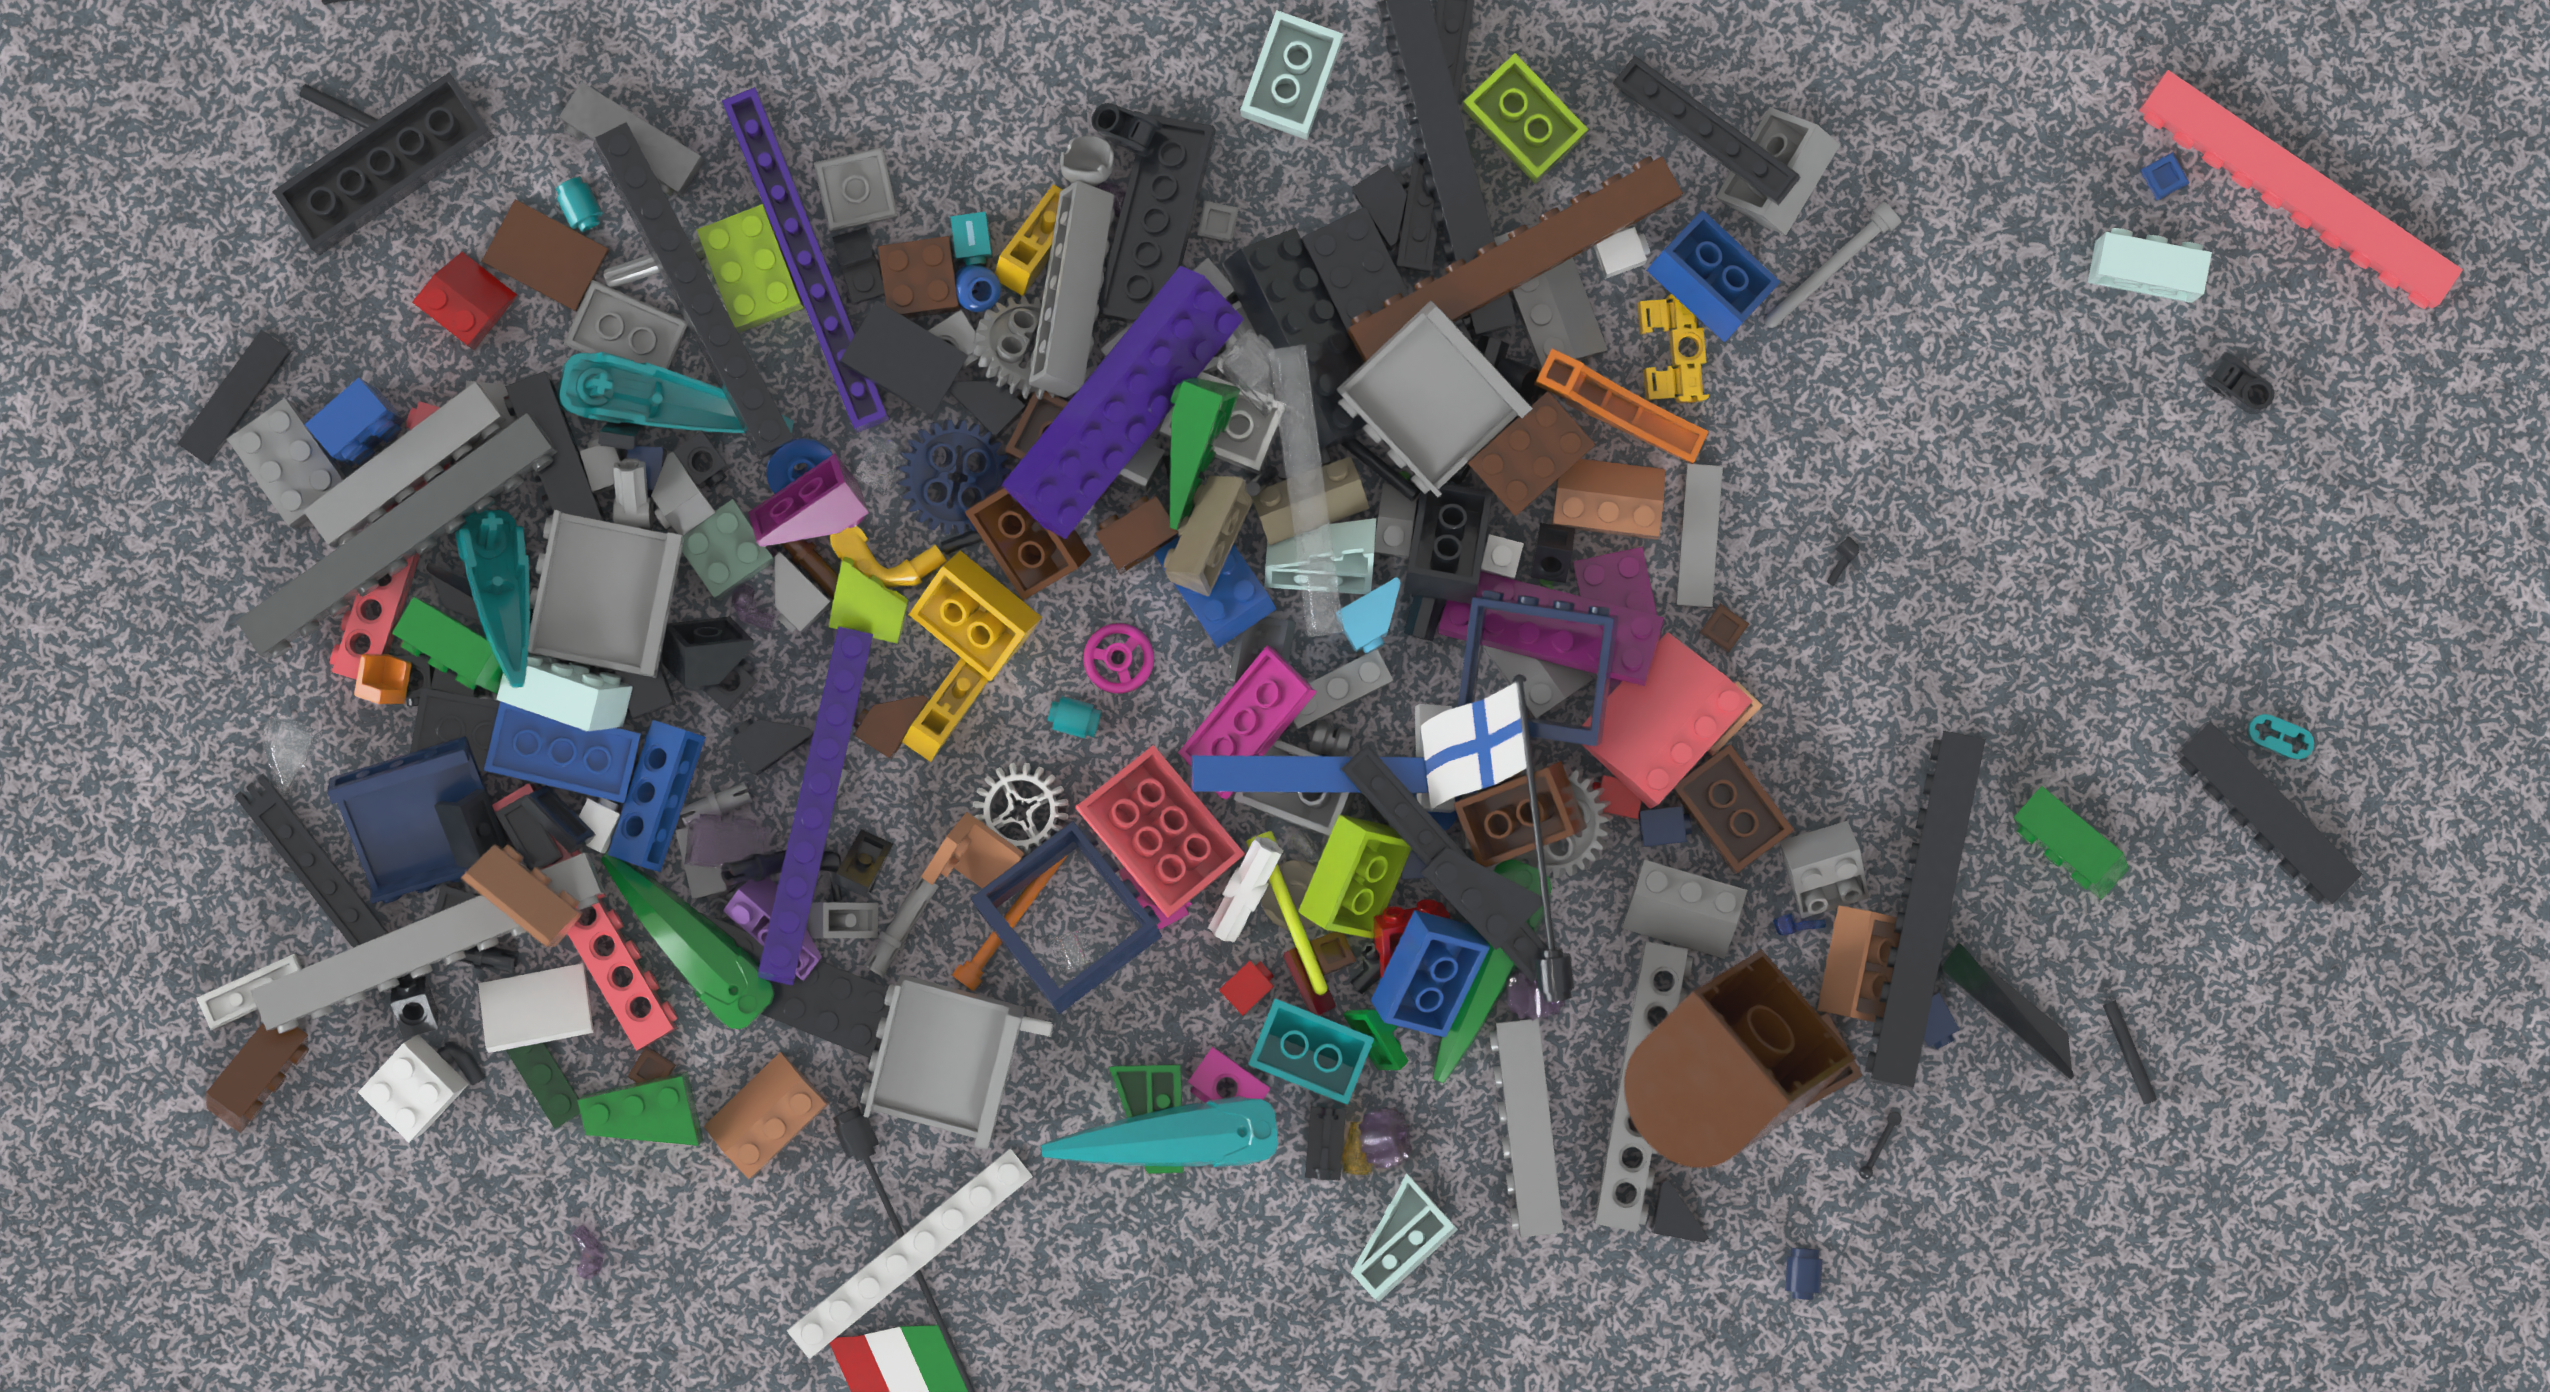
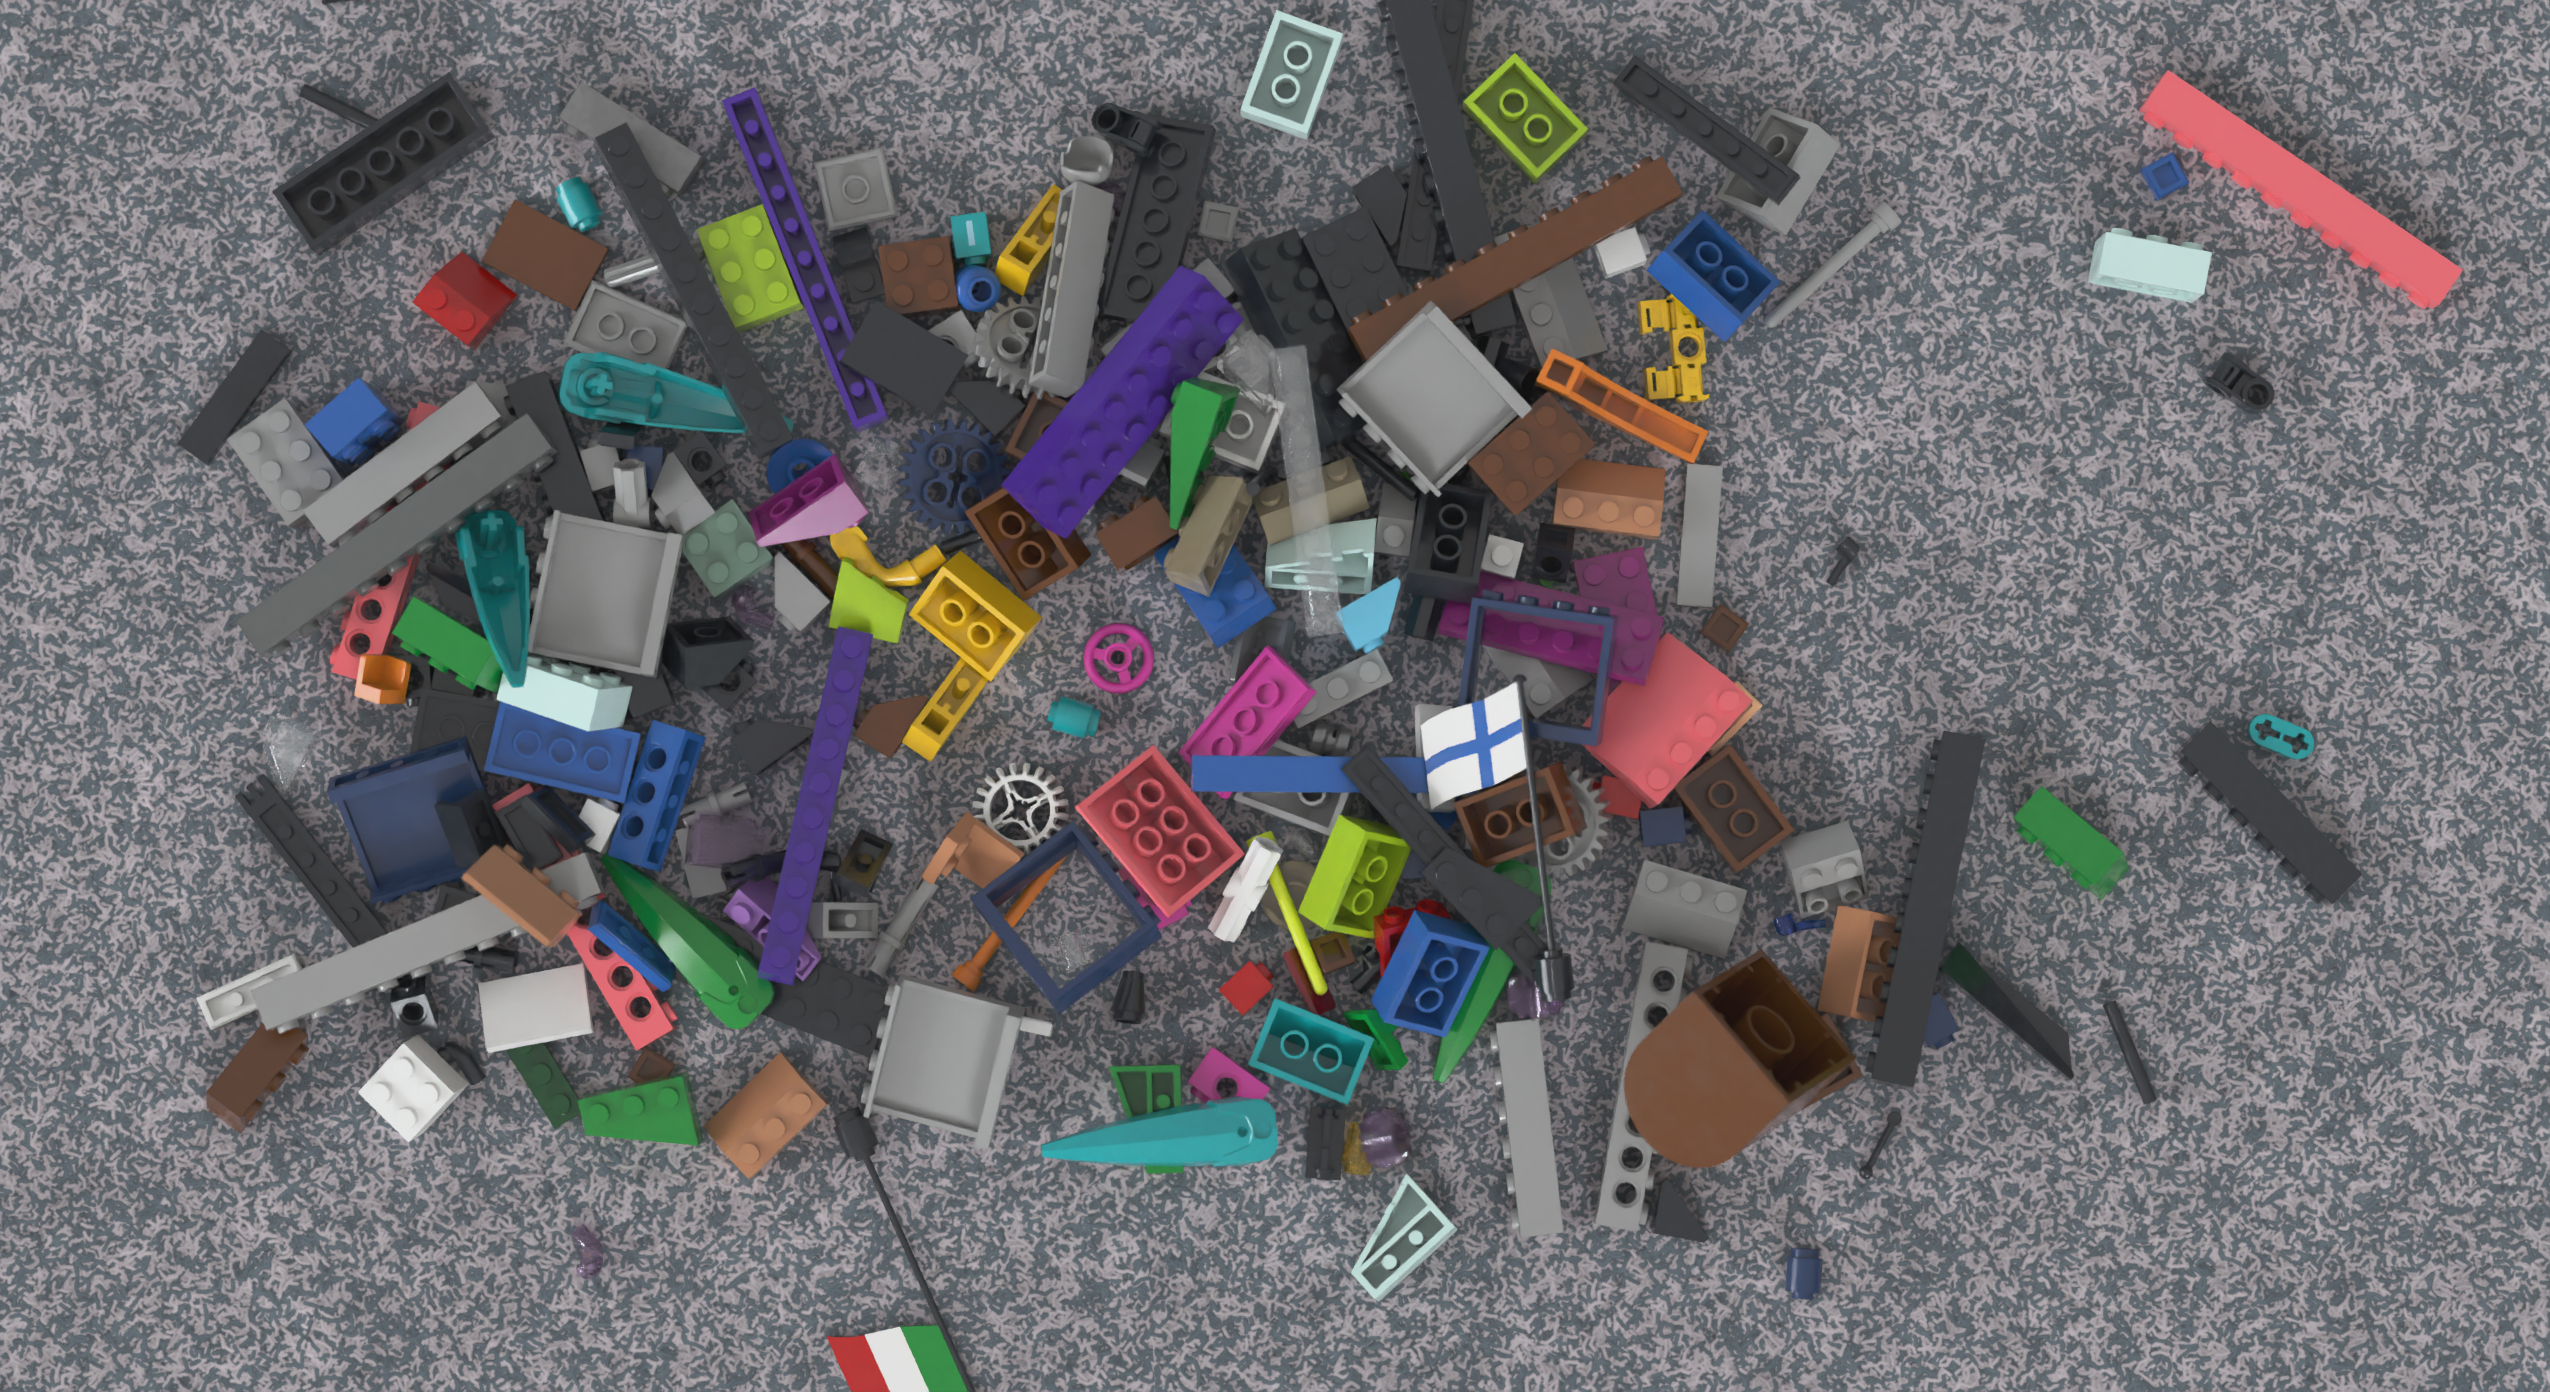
(631, 945): none -> blue tile
(909, 1253): white plate -> none
(1129, 999): none -> black cone

